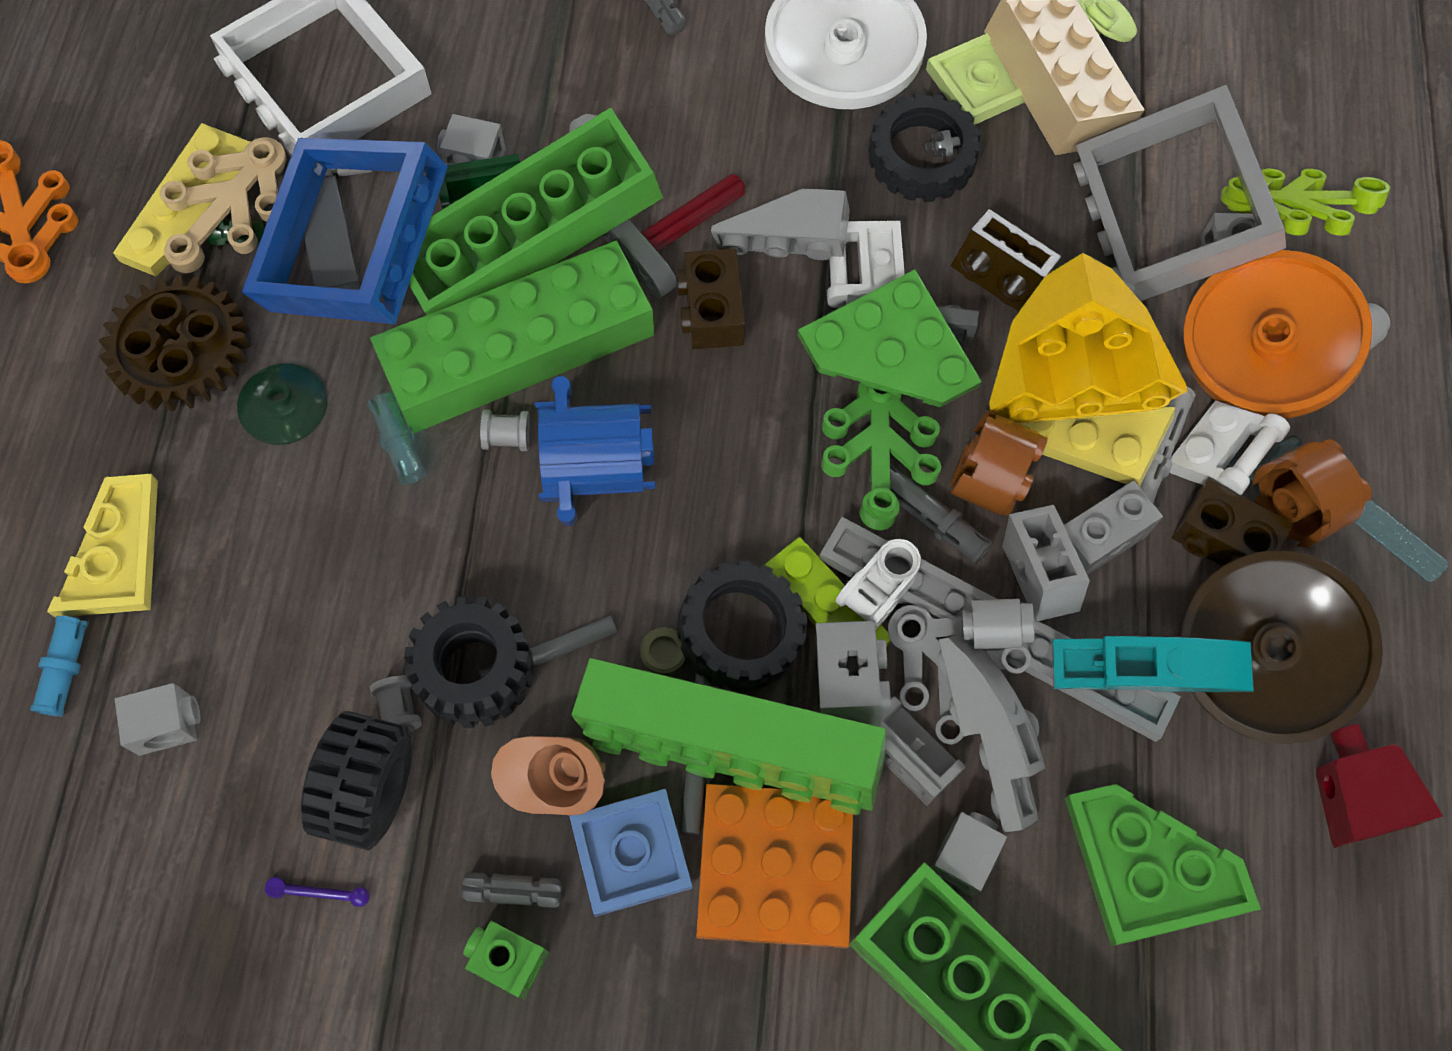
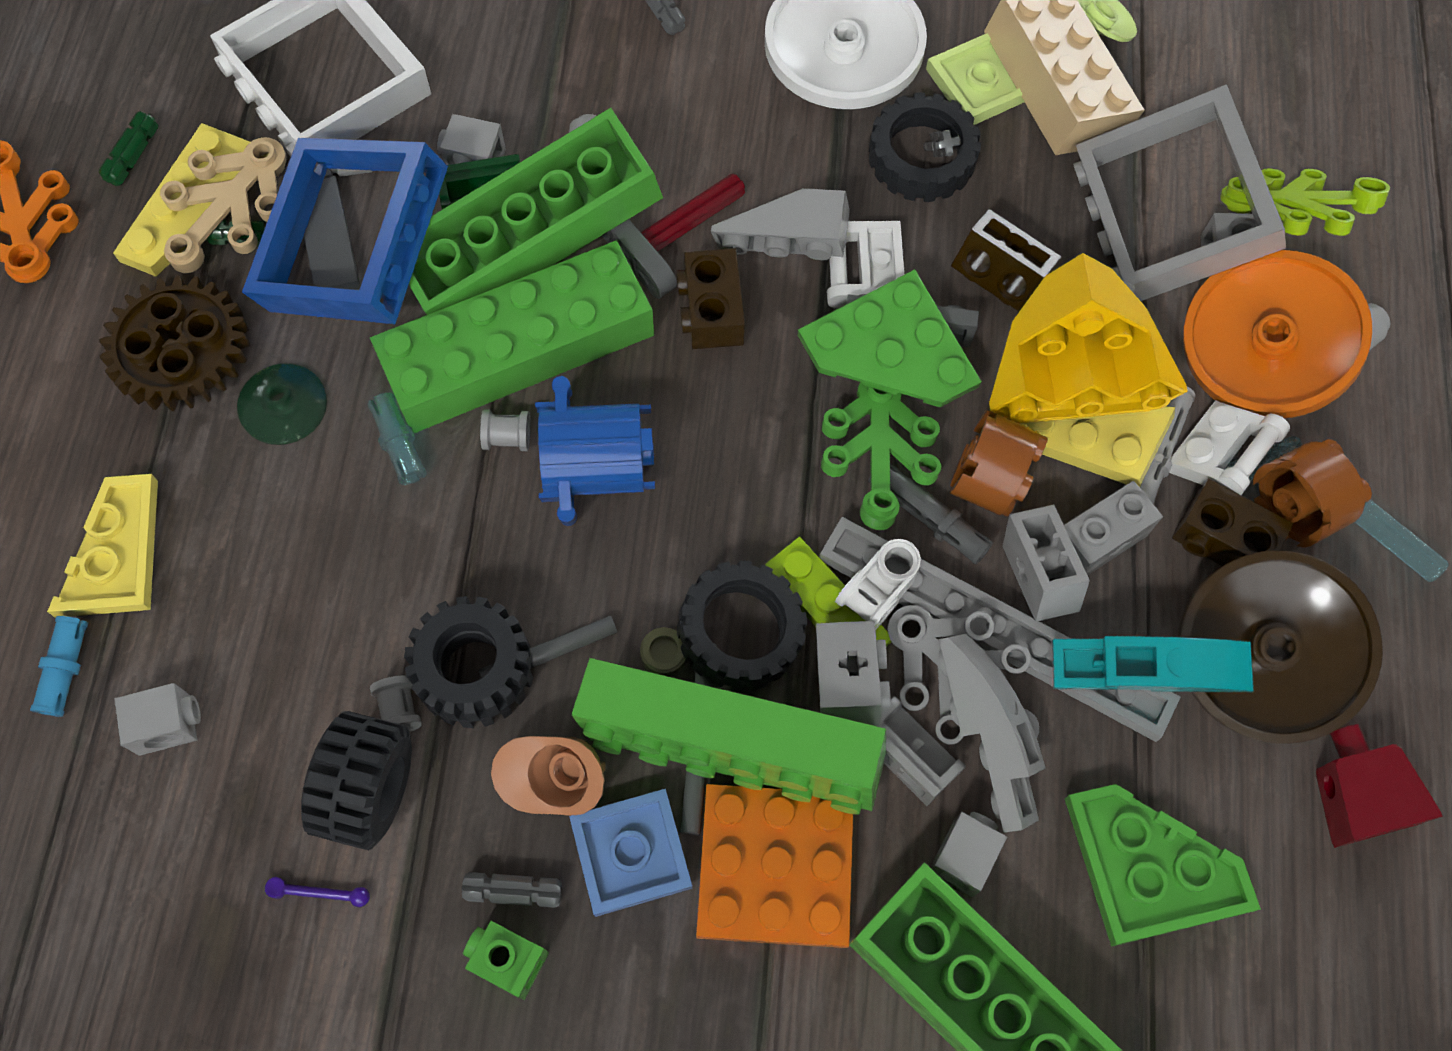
(128, 148): none -> dark green axle
(999, 623): light grey brick -> none

